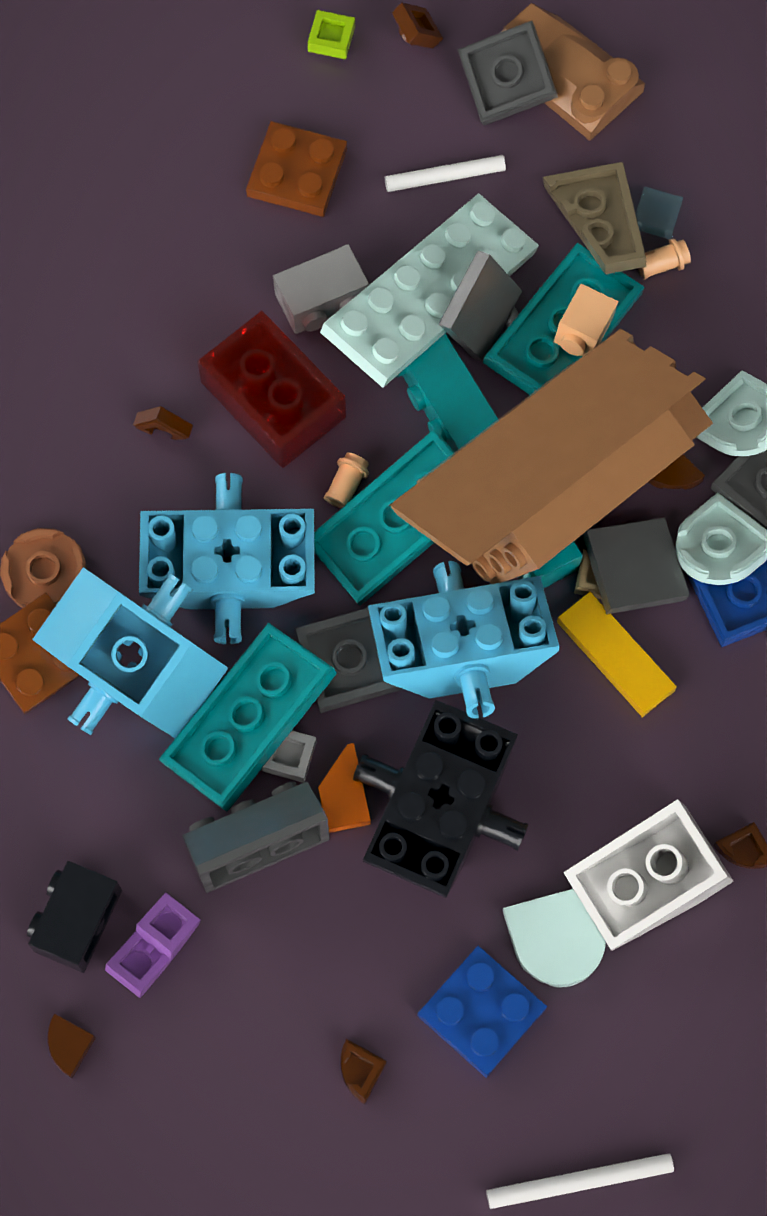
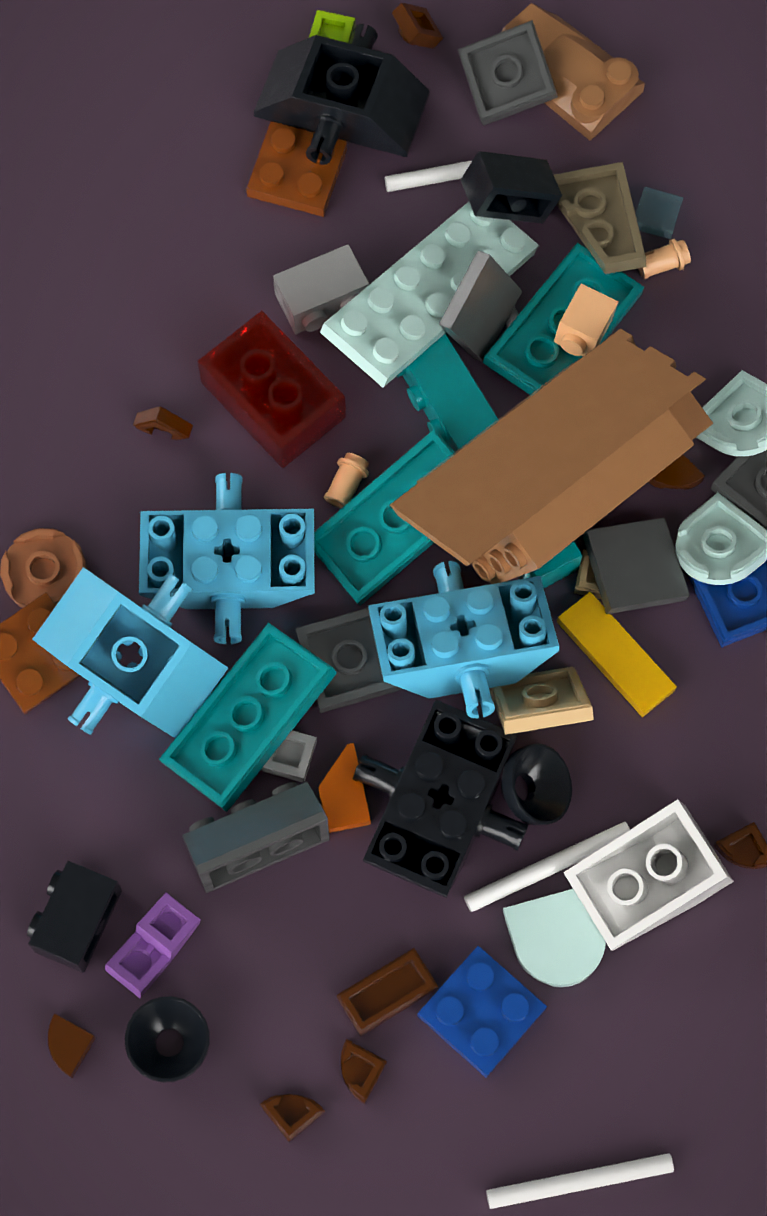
(151, 1021): none -> black piece
(292, 1113): none -> reddish brown tile
(344, 95): none -> black slope
(387, 992): none -> reddish brown tile
(511, 187): none -> black brick
(542, 701): none -> tan tile
(542, 868): none -> white bar
(546, 780): none -> black piece

